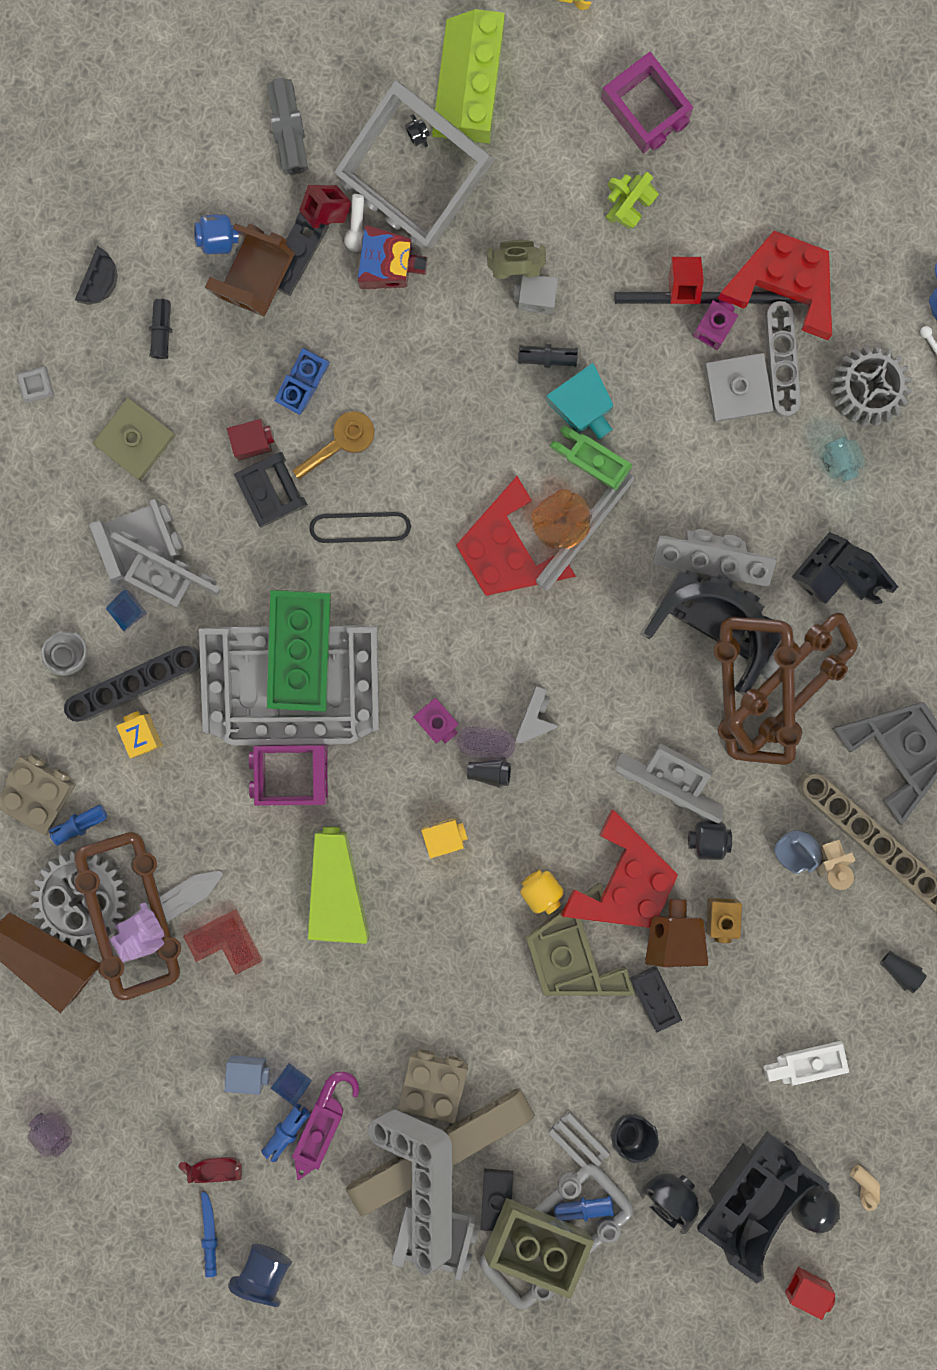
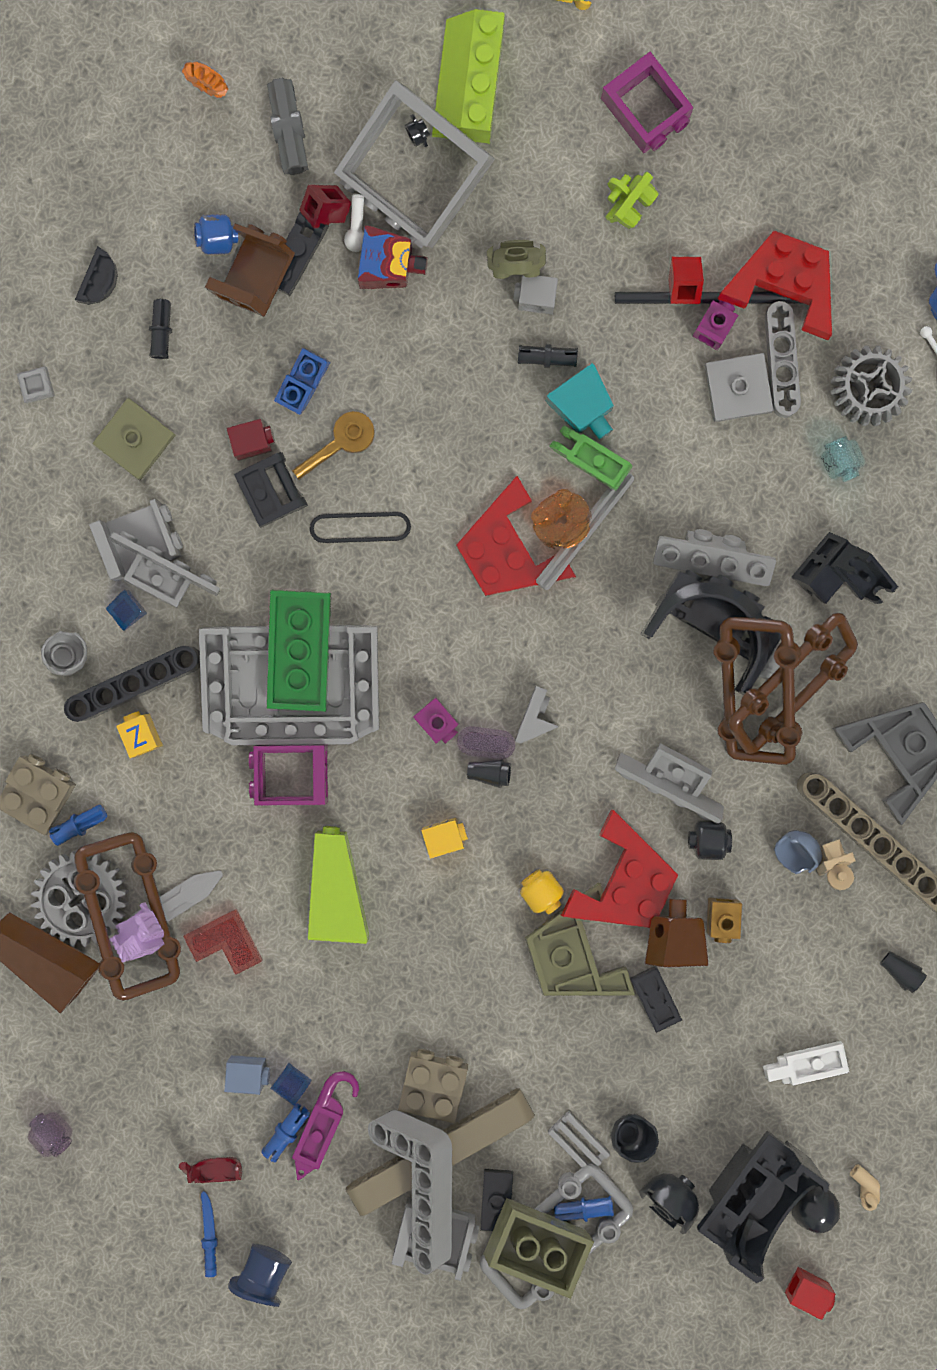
(205, 79): none -> orange gear

